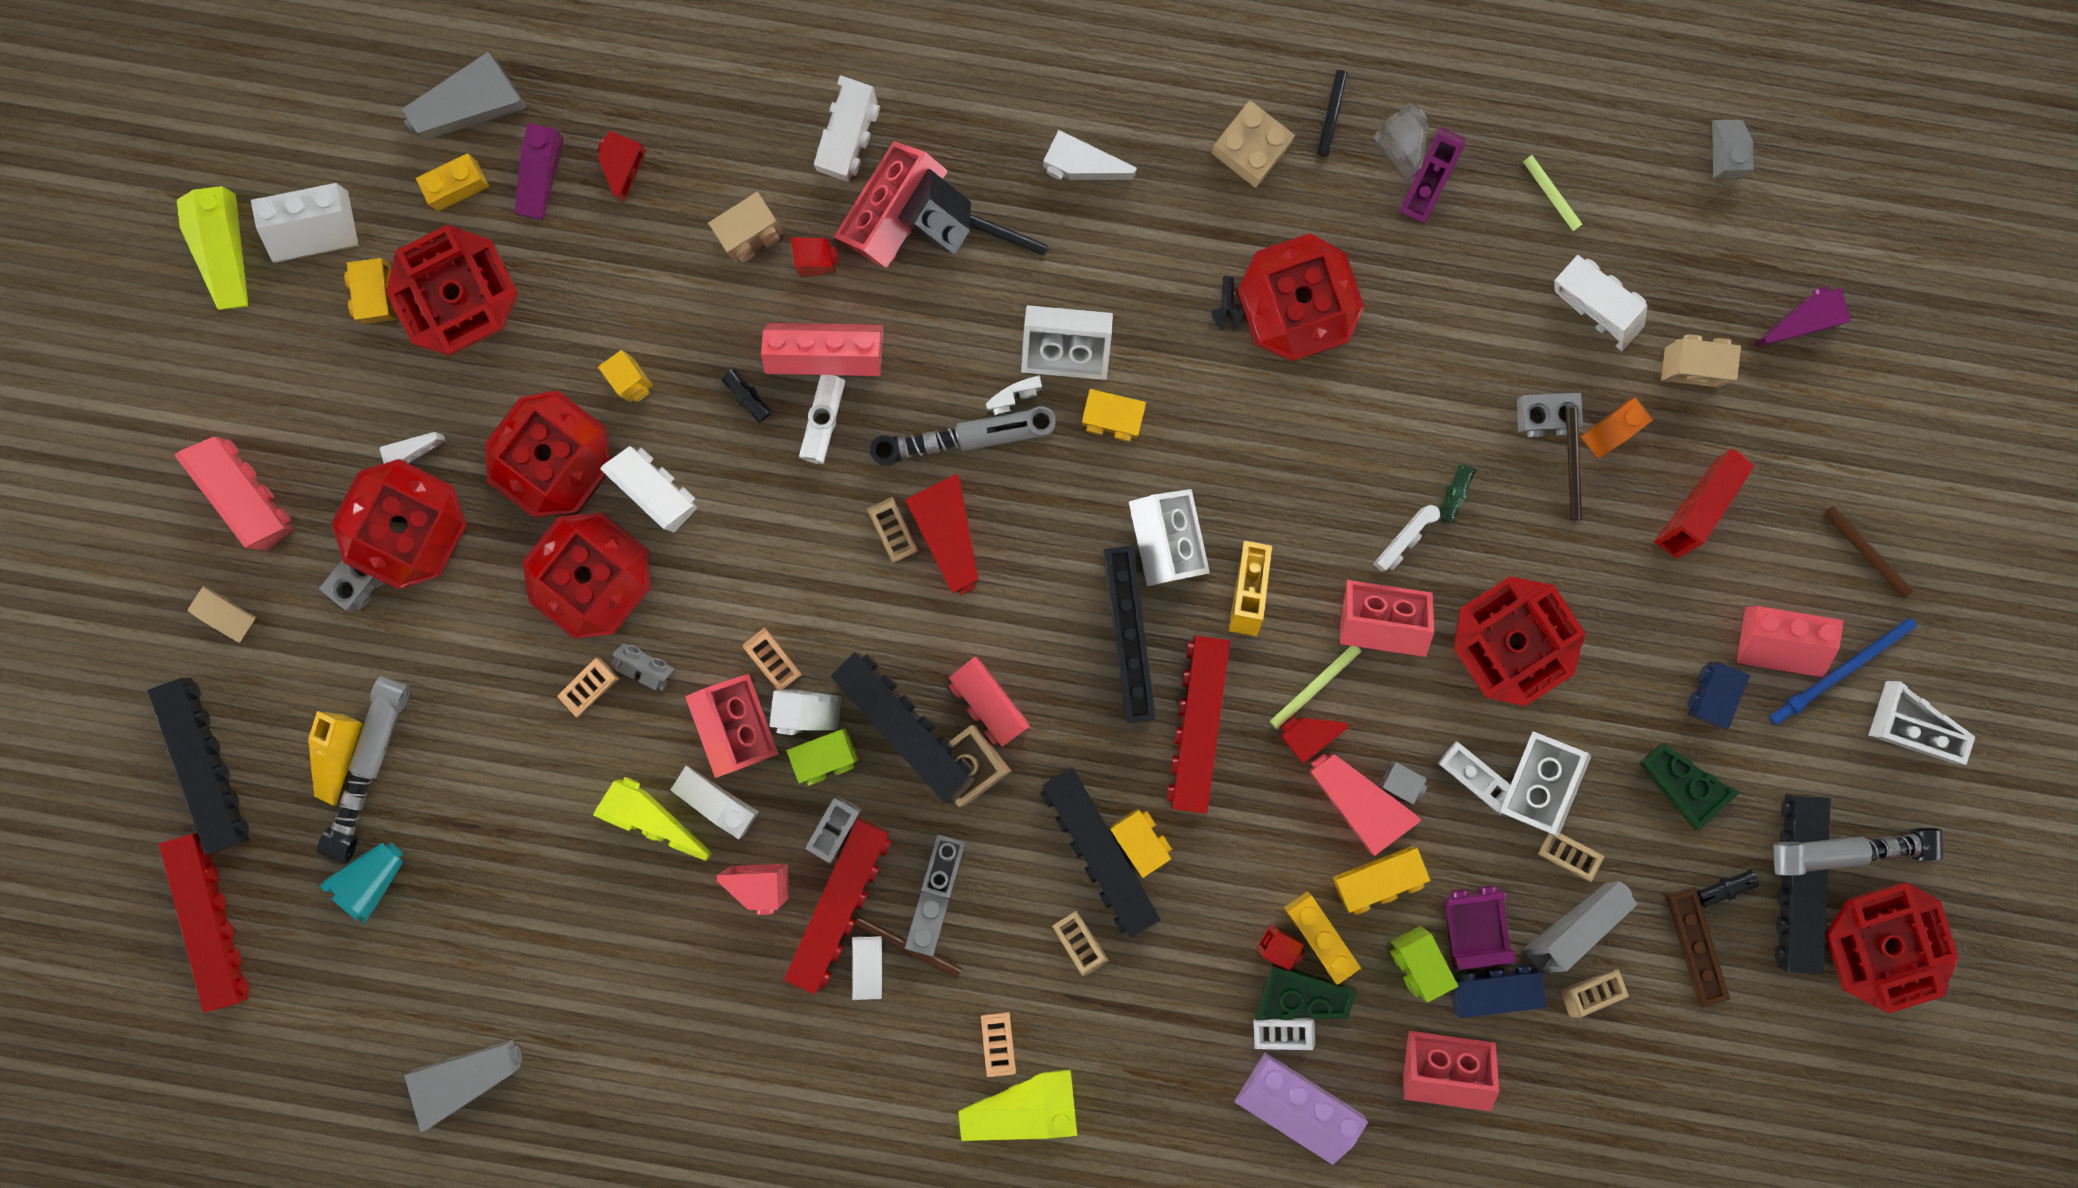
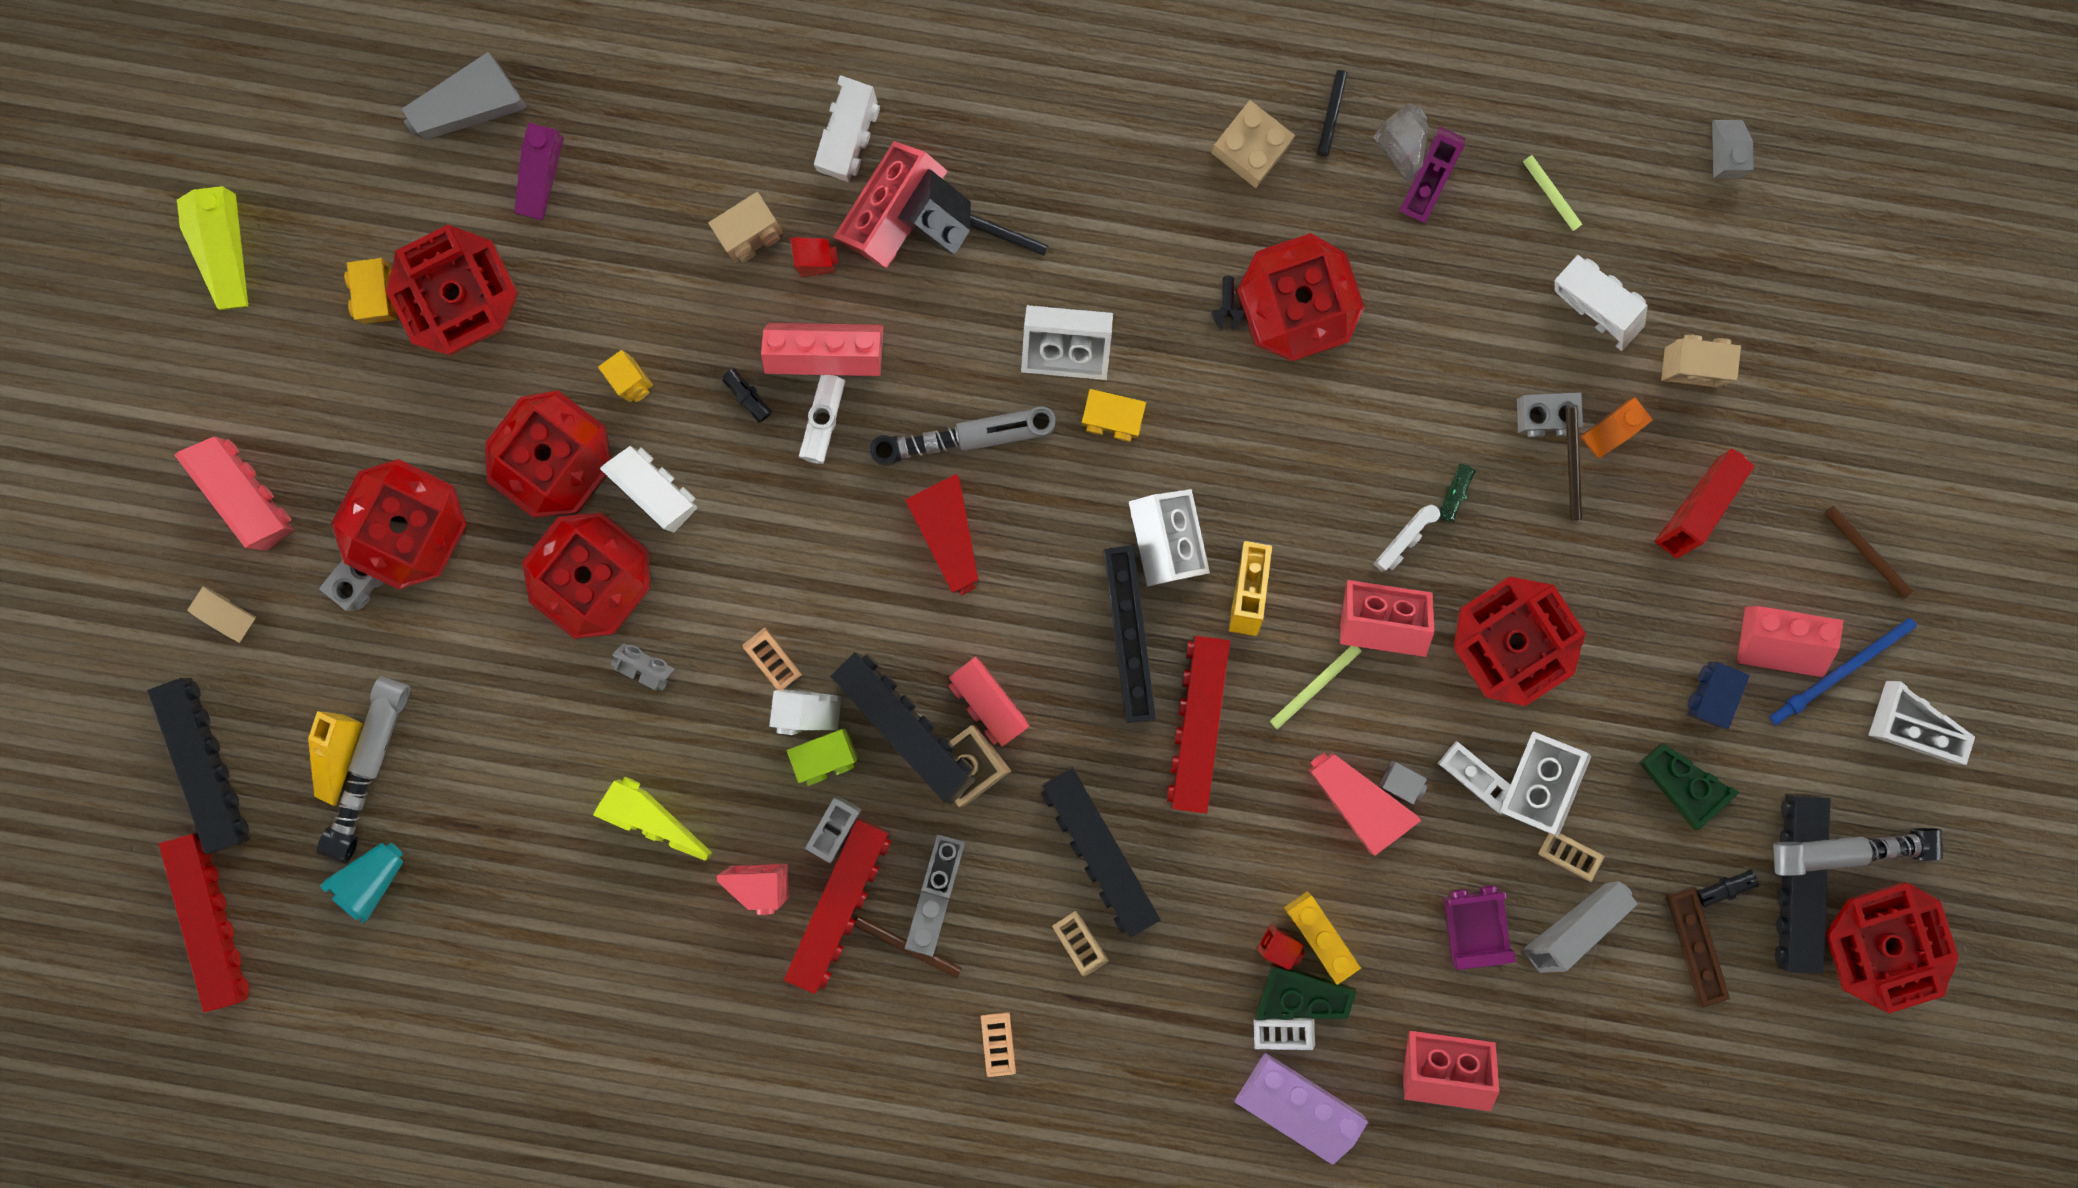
(305, 222): white slope -> none
(411, 448): white slope -> none
(452, 182): yellow brick -> none
(454, 1082): light grey slope -> none
(607, 673): light nougat slope -> none
(620, 162): red slope -> none
(714, 802): white slope -> none
(731, 725): coral slope -> none
(866, 968): white slope -> none
(900, 553): tan slope -> none
(1004, 400): white slope -> none
(1028, 1110): neon yellow wedge -> none
(1080, 161): white slope -> none
(1141, 843): yellow brick -> none
(1310, 735): red slope -> none
(1381, 880): yellow brick -> none
(1423, 963): lime brick -> none
(1498, 991): dark blue brick -> none
(1578, 1002): tan slope -> none
(1817, 313): magenta slope -> none

